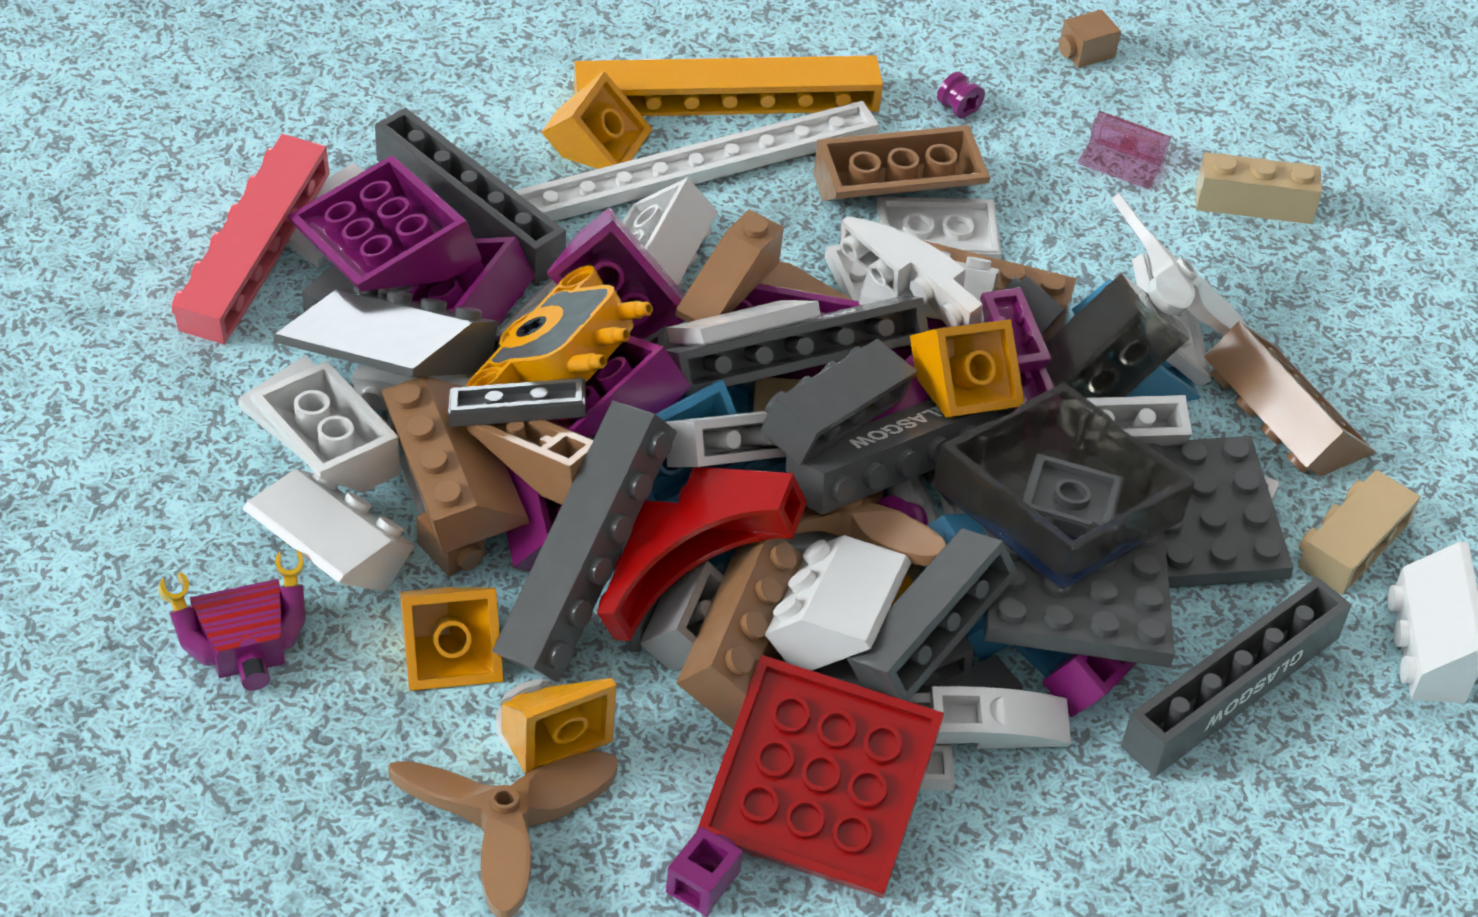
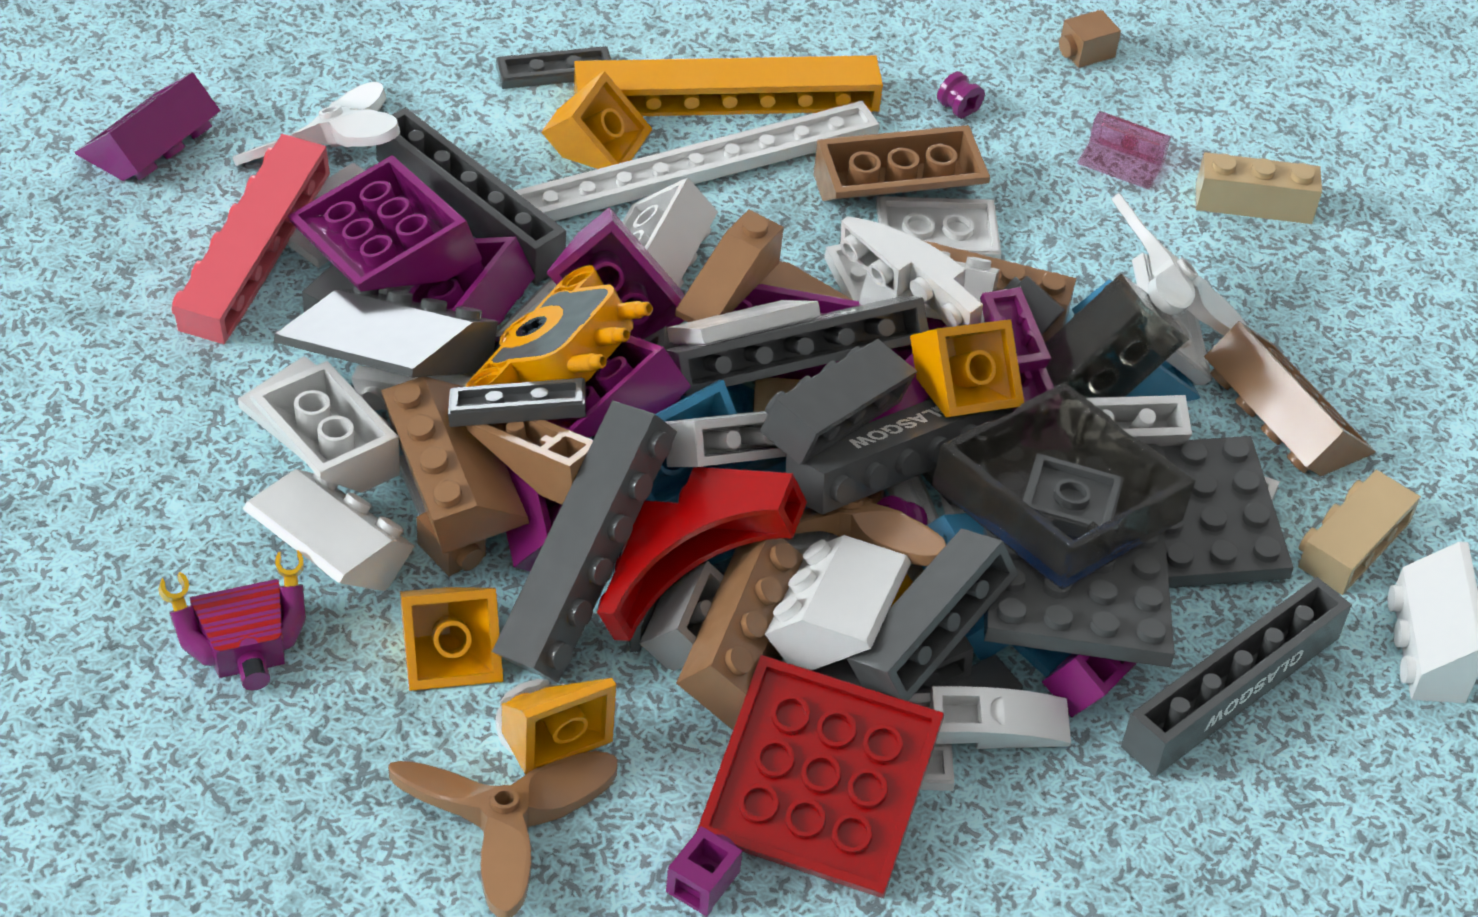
(152, 130): none -> magenta slope
(346, 122): none -> white piece
(544, 67): none -> dark grey tile

